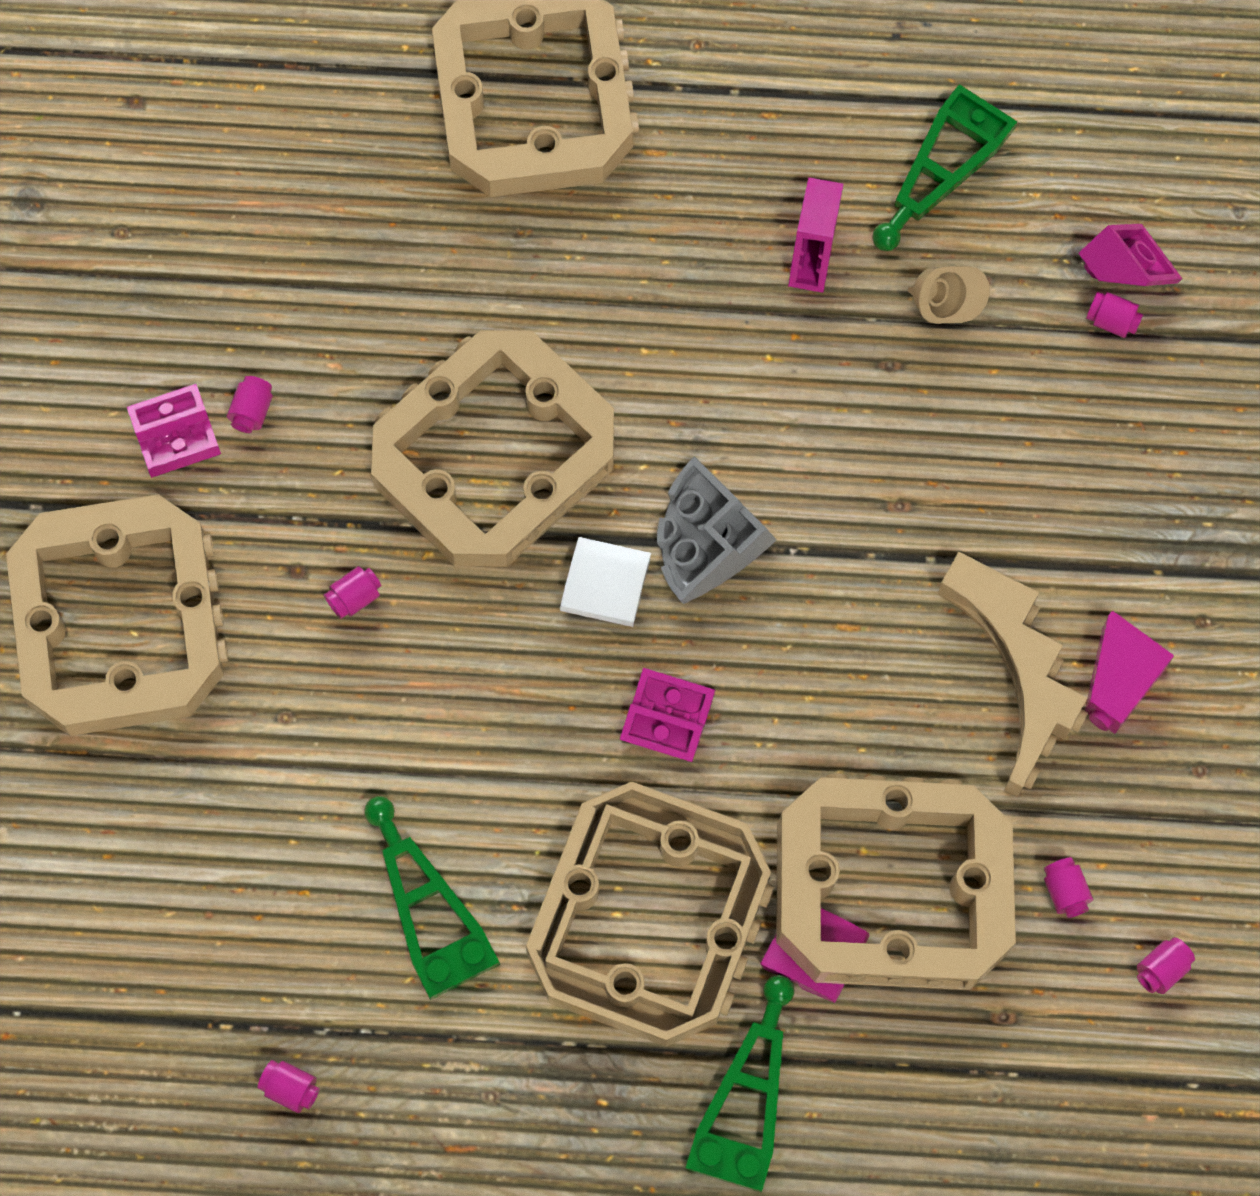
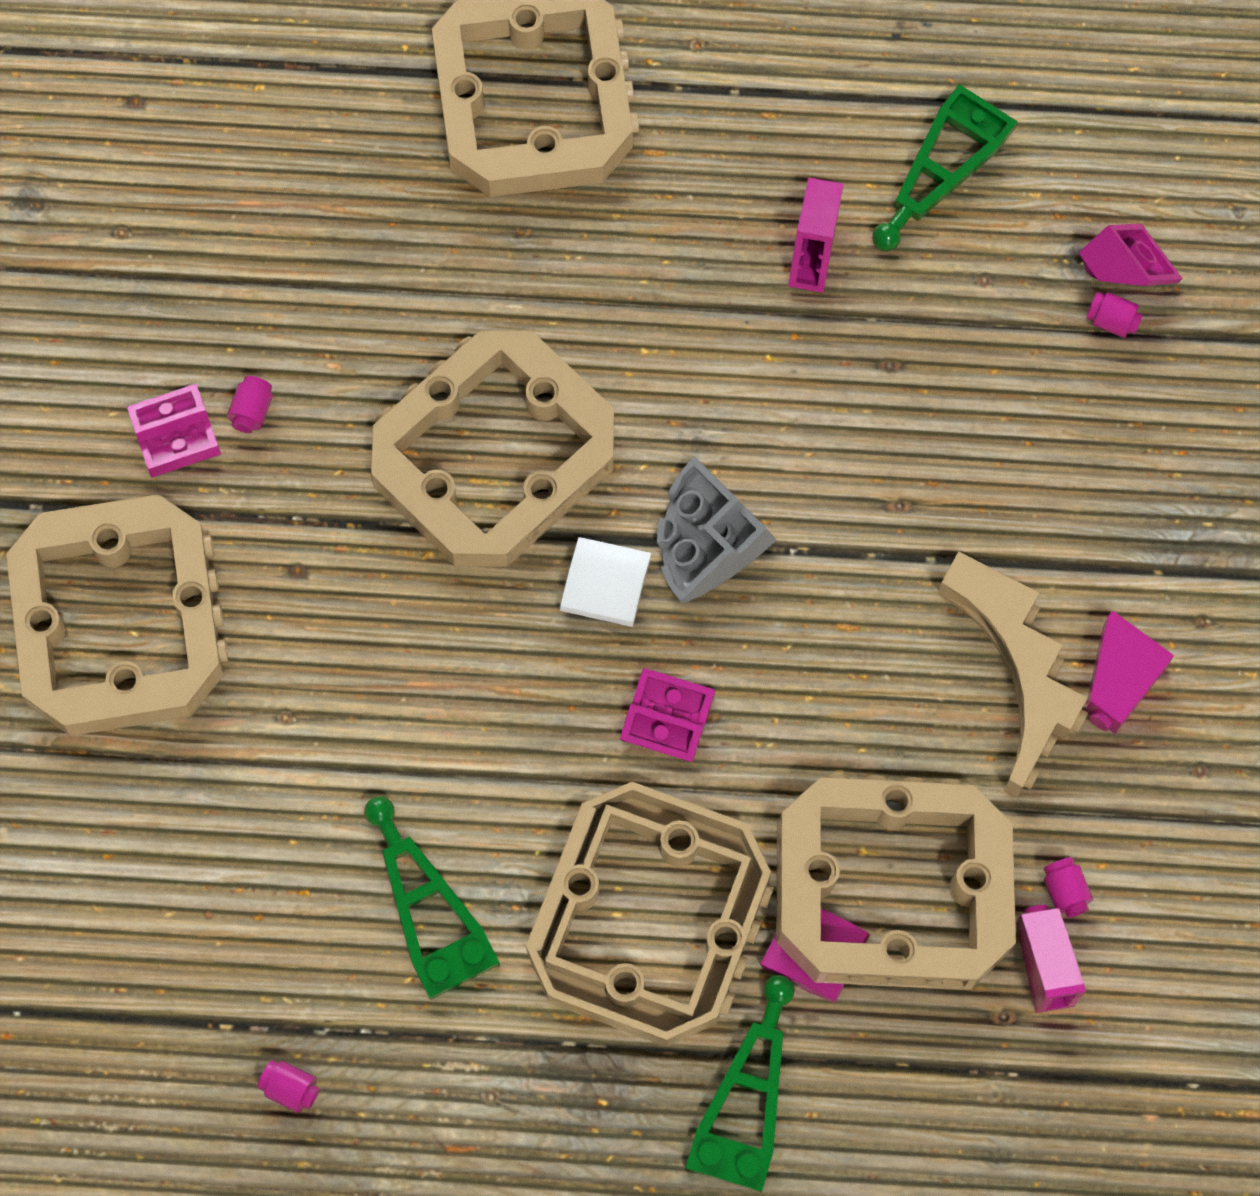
(353, 592): dark pink brick -> none
(950, 294): tan piece -> none
(1049, 959): none -> slope
(1165, 966): dark pink brick -> none

